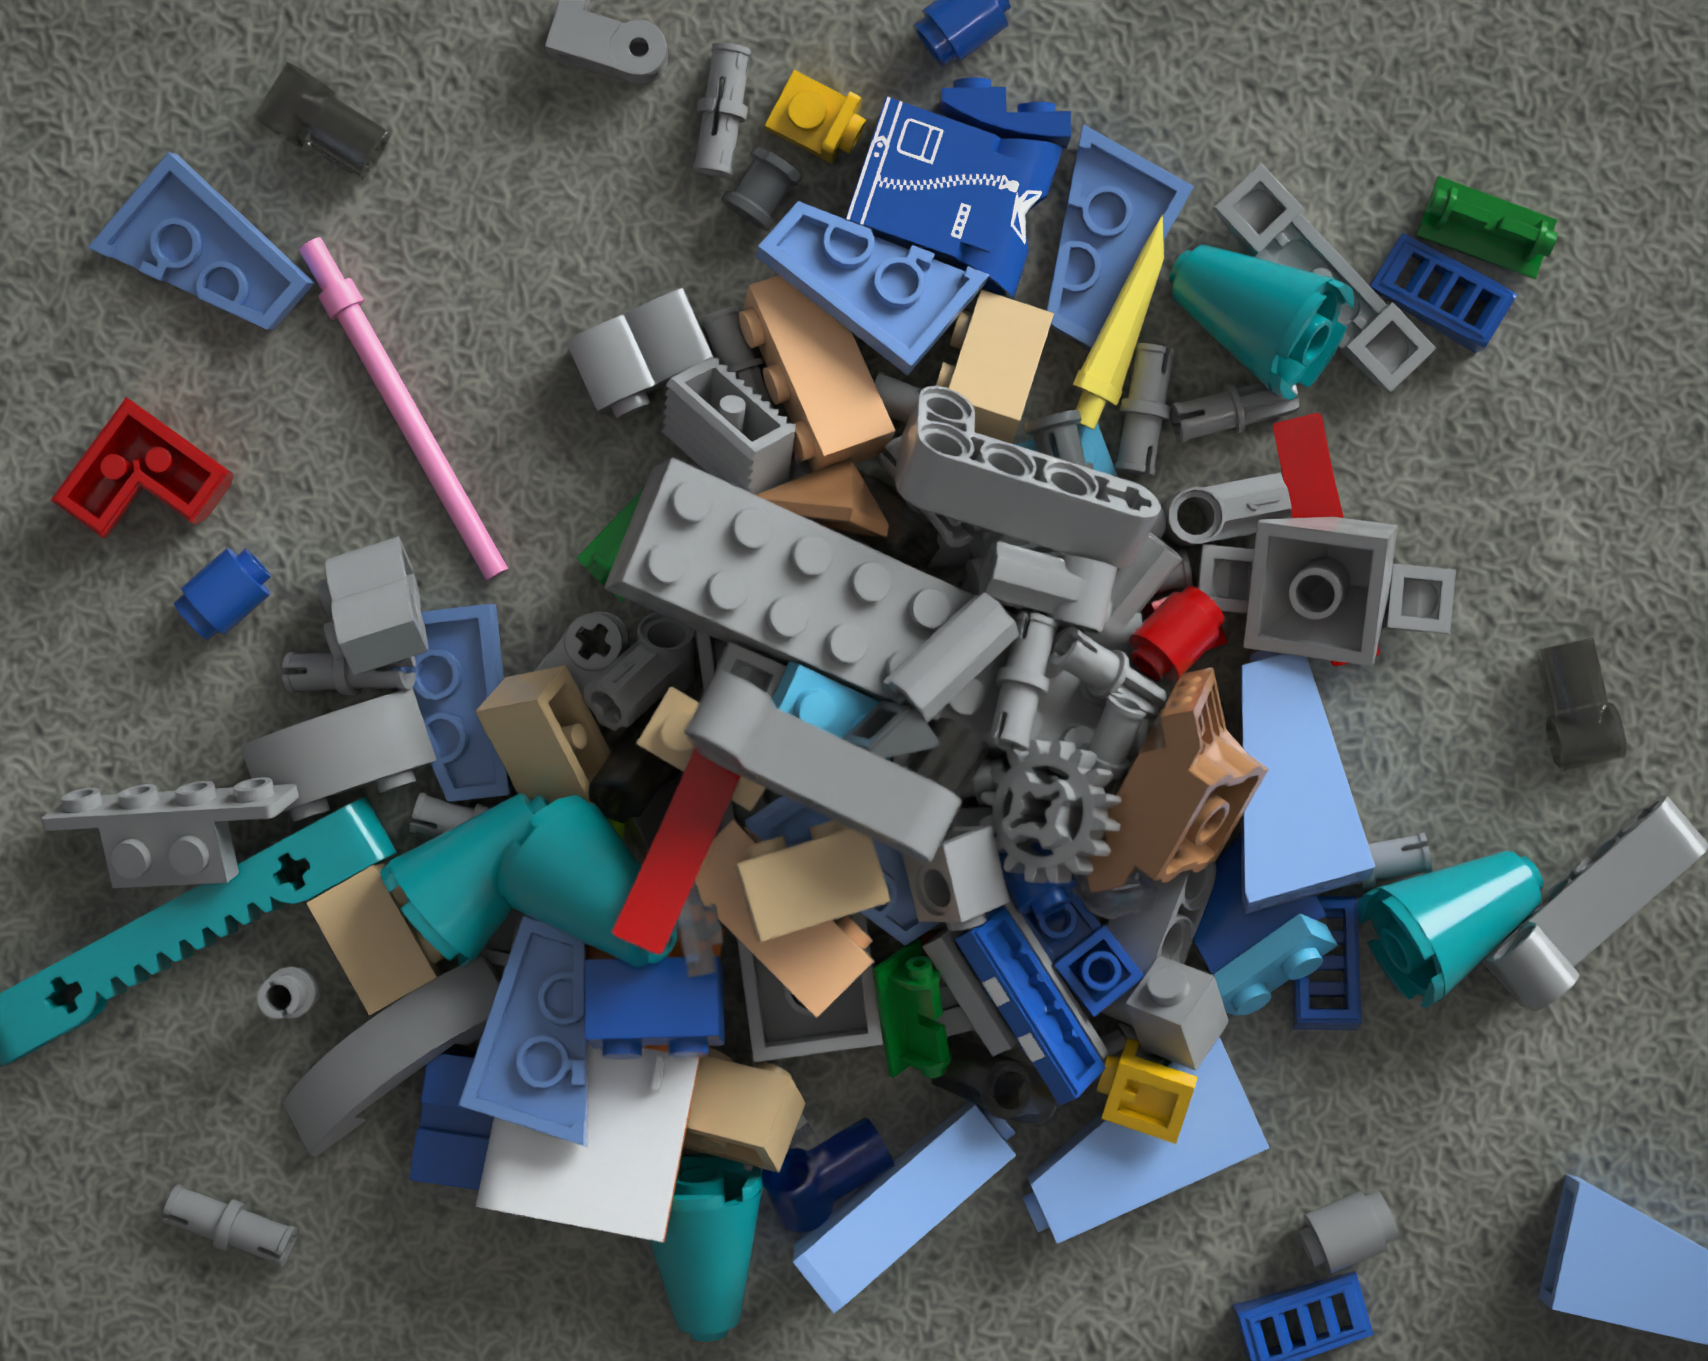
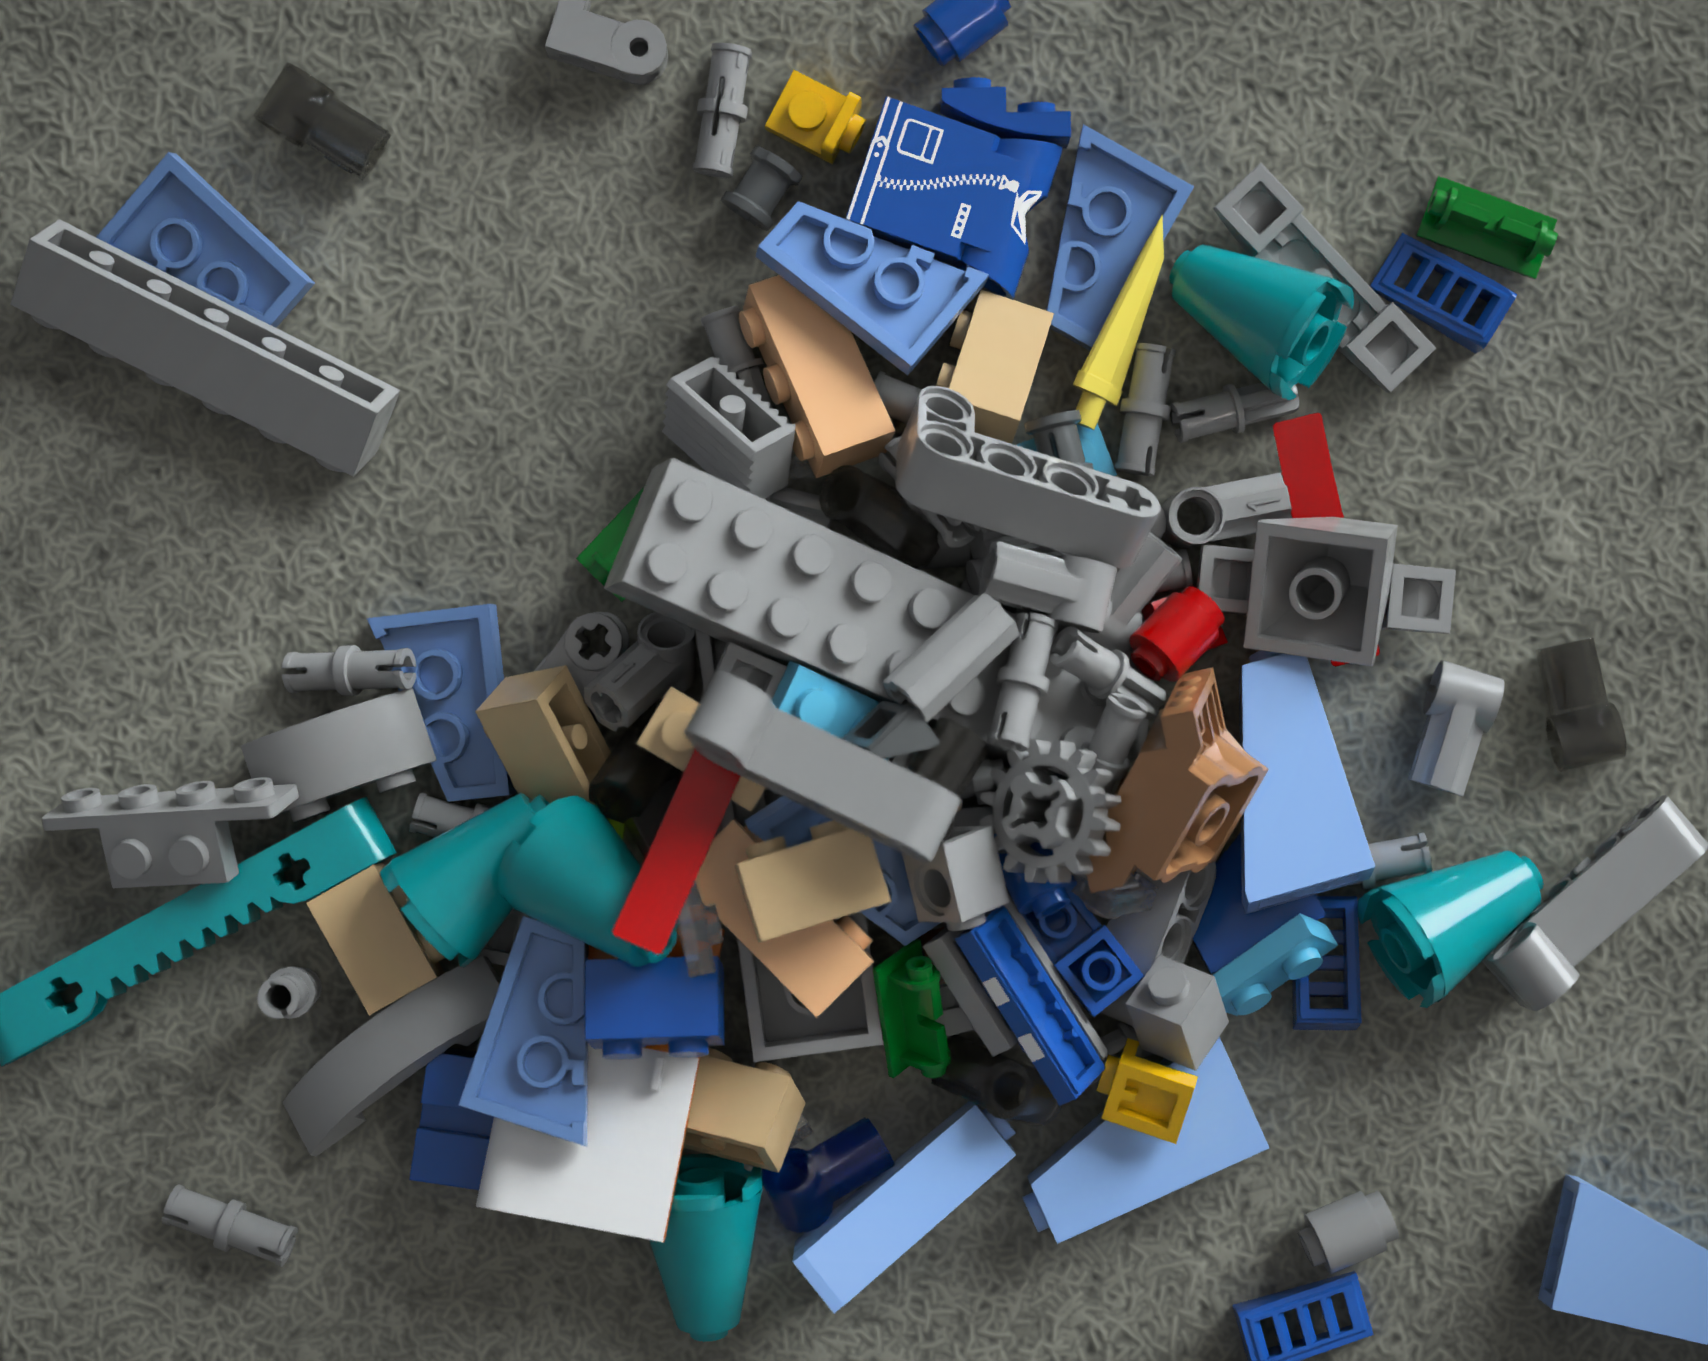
(135, 455): red brick -> none
(204, 347): none -> light grey brick
(223, 593): blue brick -> none
(343, 302): bright pink bar -> none
(373, 606): light grey brick -> none
(639, 352): light grey brick -> none
(833, 499): medium nougat slope -> none
(1457, 717): none -> light grey piece

